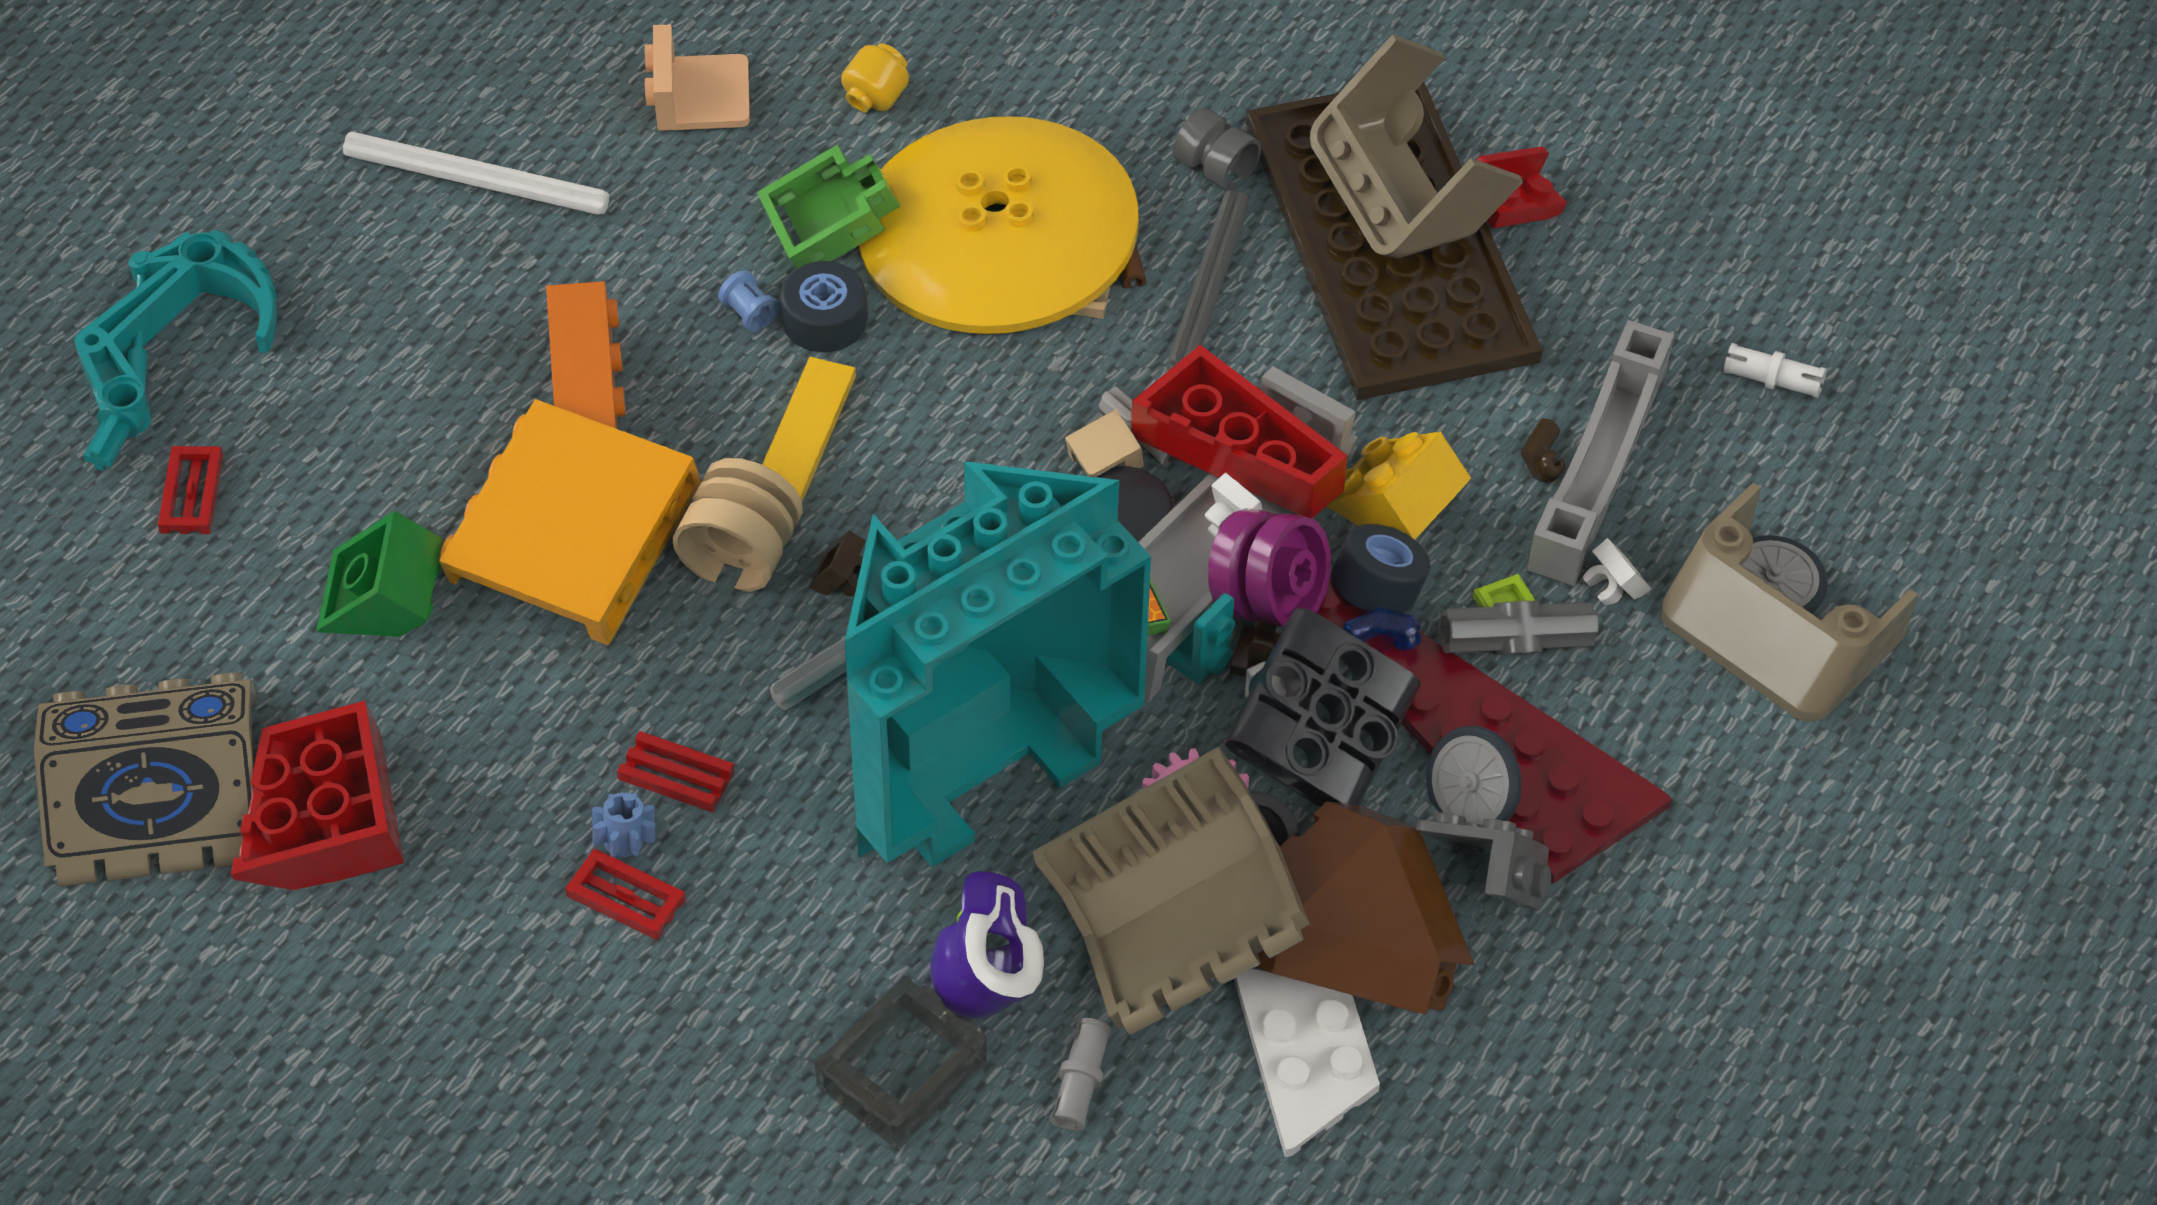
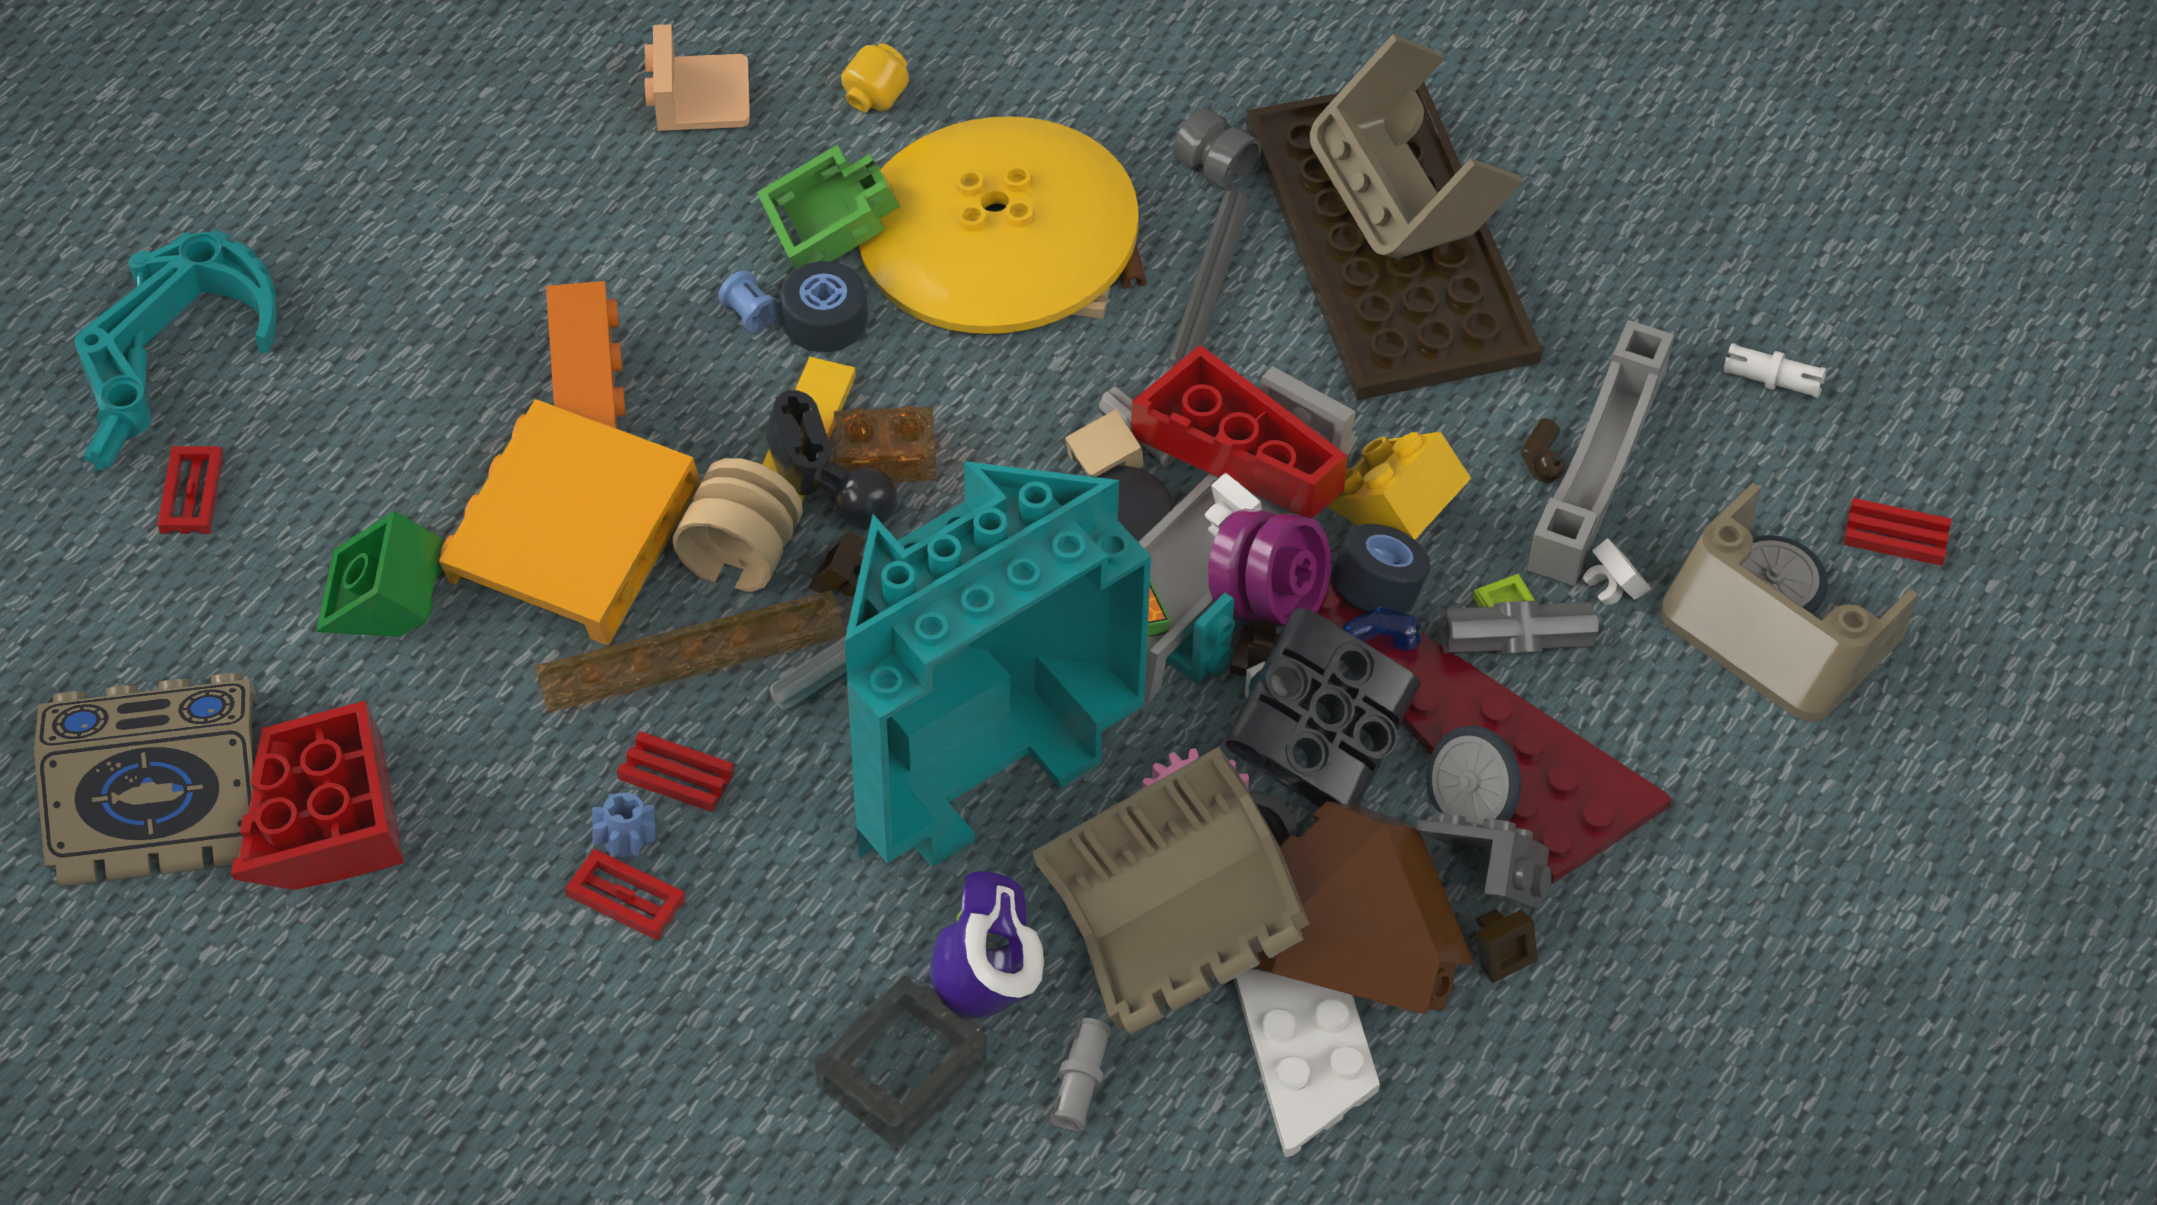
(476, 173): white axle -> none
(689, 651): none -> clear orange tile
(803, 459): none -> black beam
(888, 439): none -> clear orange brick
(1505, 943): none -> dark brown tile
(1534, 197): red bracket -> none
(1898, 524): none -> red tile

